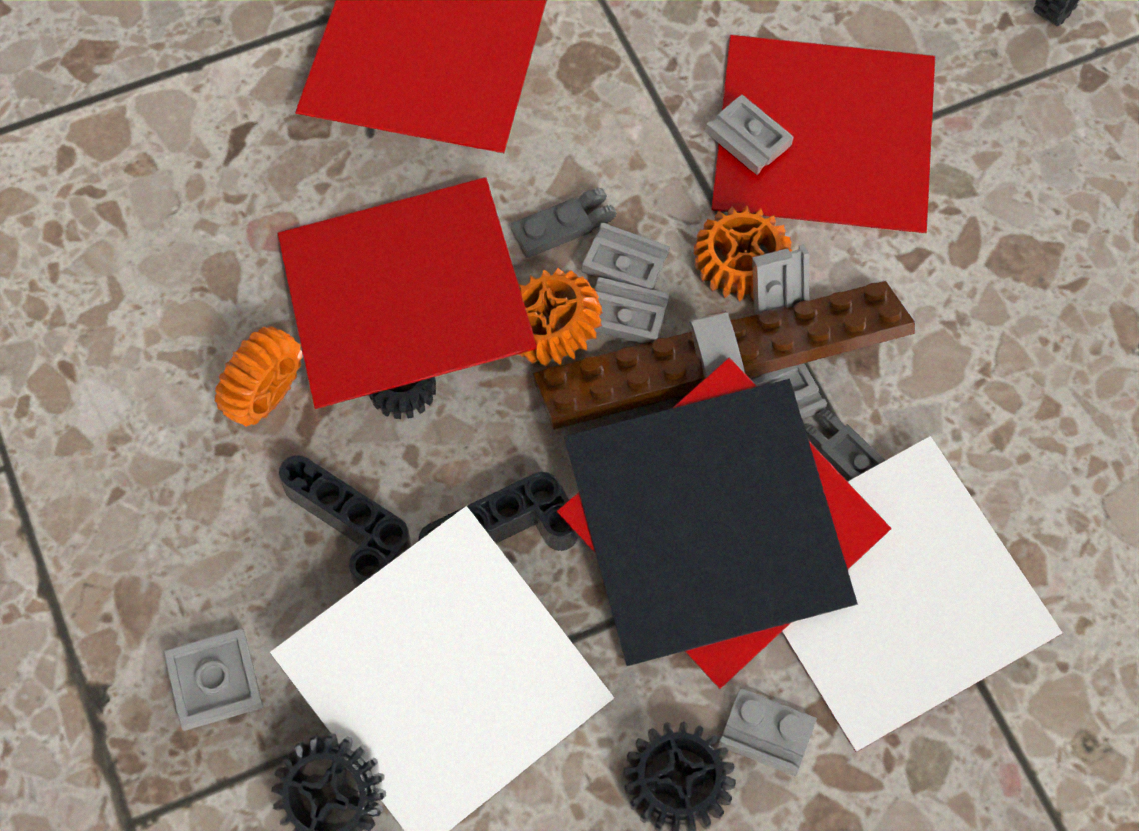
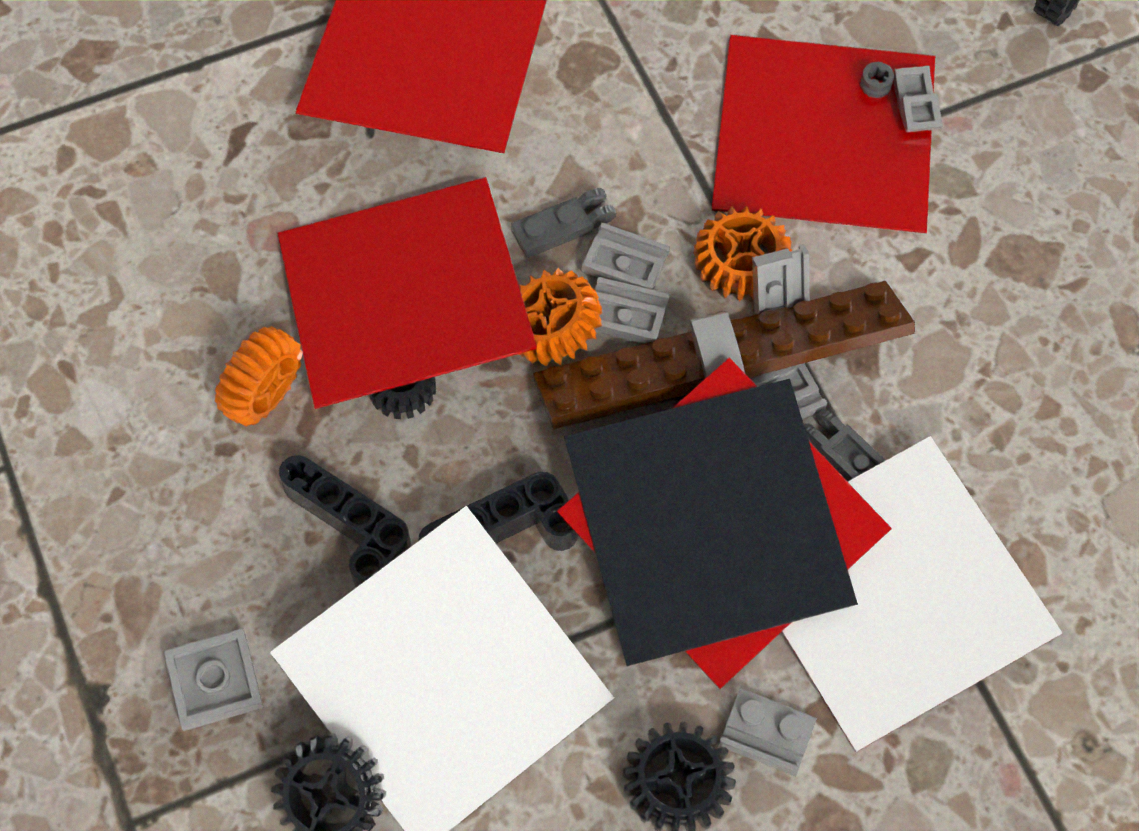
(749, 134): light grey plate -> none
(873, 87): none -> dark grey bush
(916, 99): none -> light grey slope

